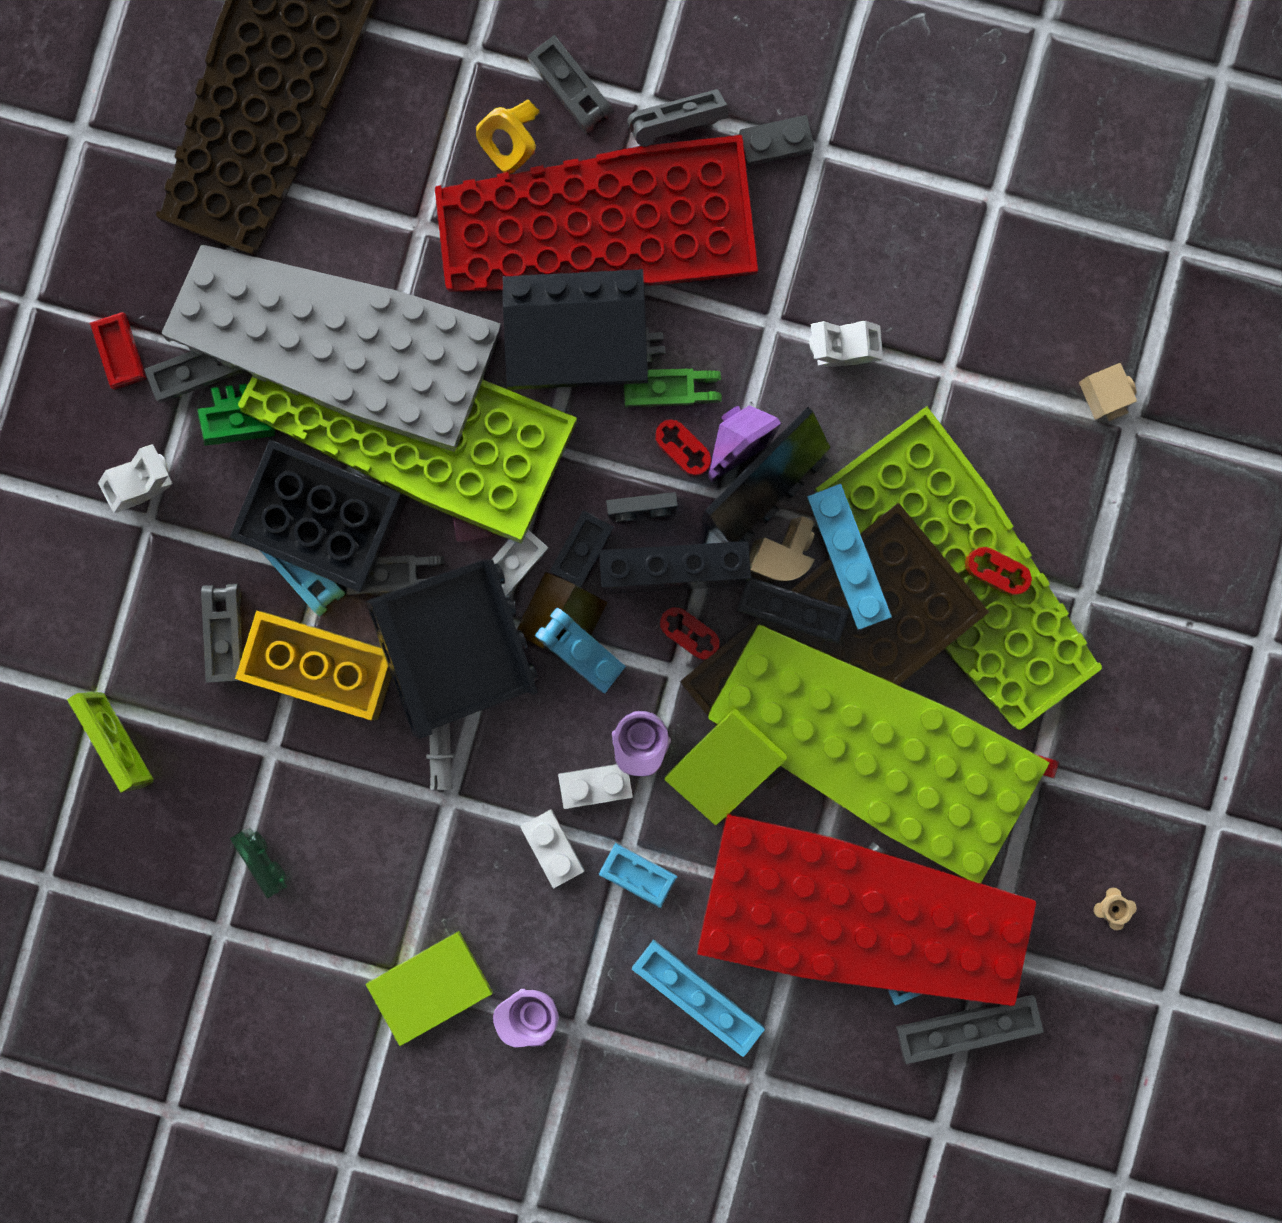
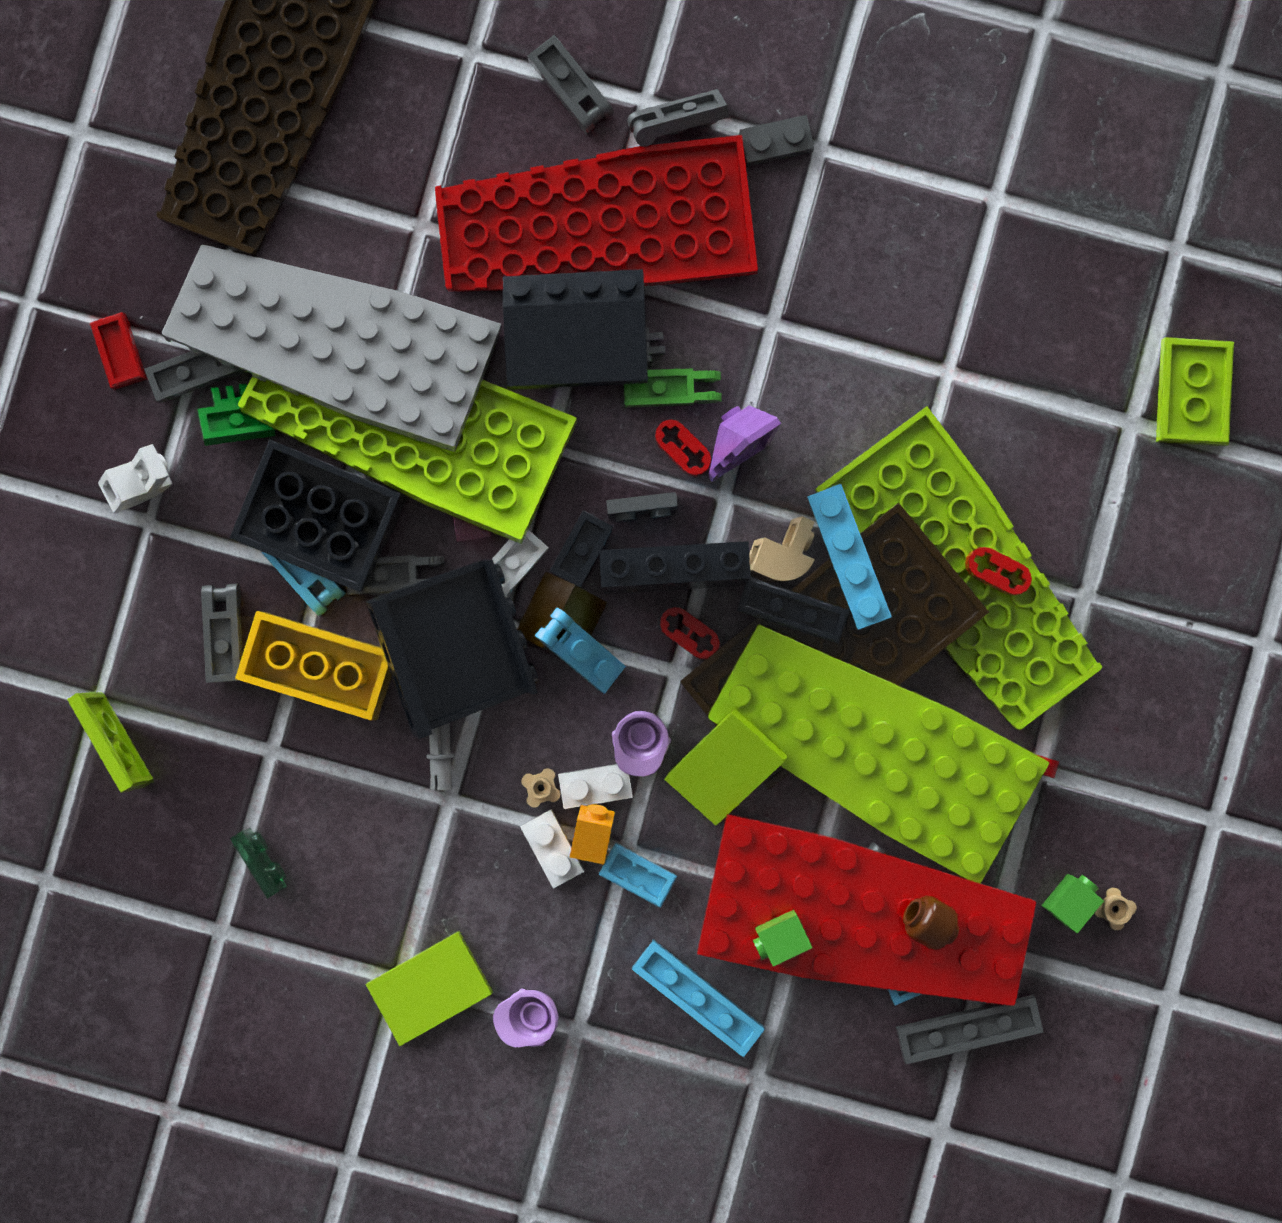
(512, 122): yellow piece -> none
(546, 779): none -> tan plate
(592, 833): none -> light orange brick
(768, 479): black slope -> none
(781, 938): none -> bright green brick
(845, 344): white brick -> none
(931, 922): none -> reddish brown head
(1073, 902): none -> bright green brick
(1109, 392): tan brick -> none
(1195, 391): none -> lime tile

